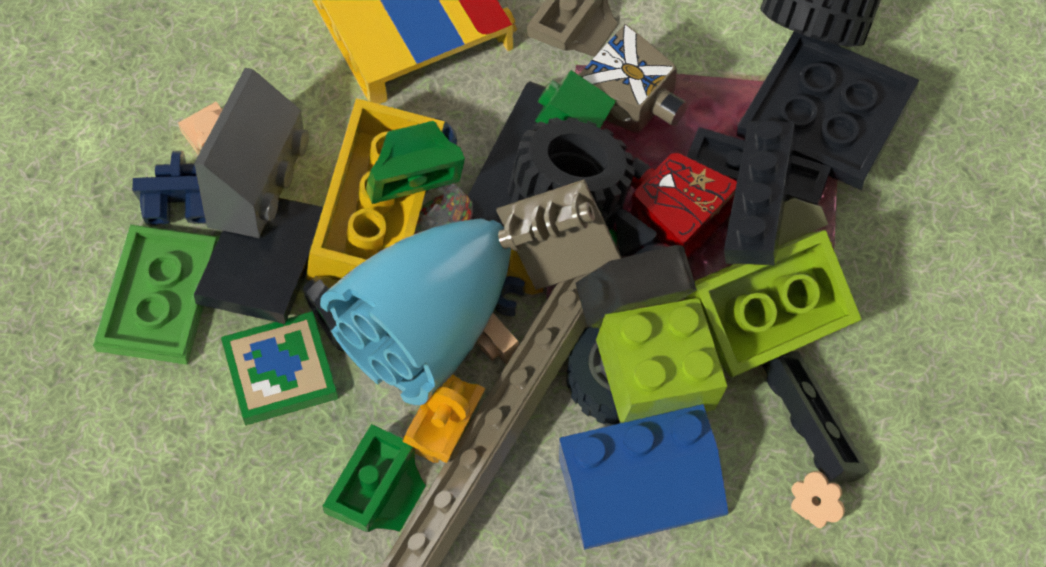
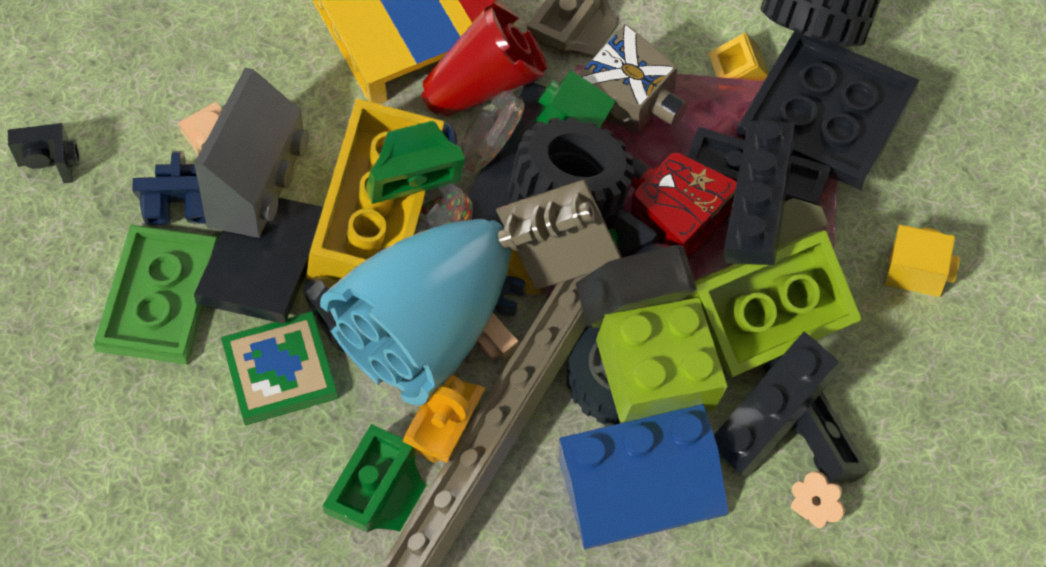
(42, 145): none -> black bracket
(484, 63): none -> red cone
(491, 131): none -> clear tile
(739, 59): none -> yellow slope
(776, 403): none -> black plate
(922, 260): none -> yellow brick

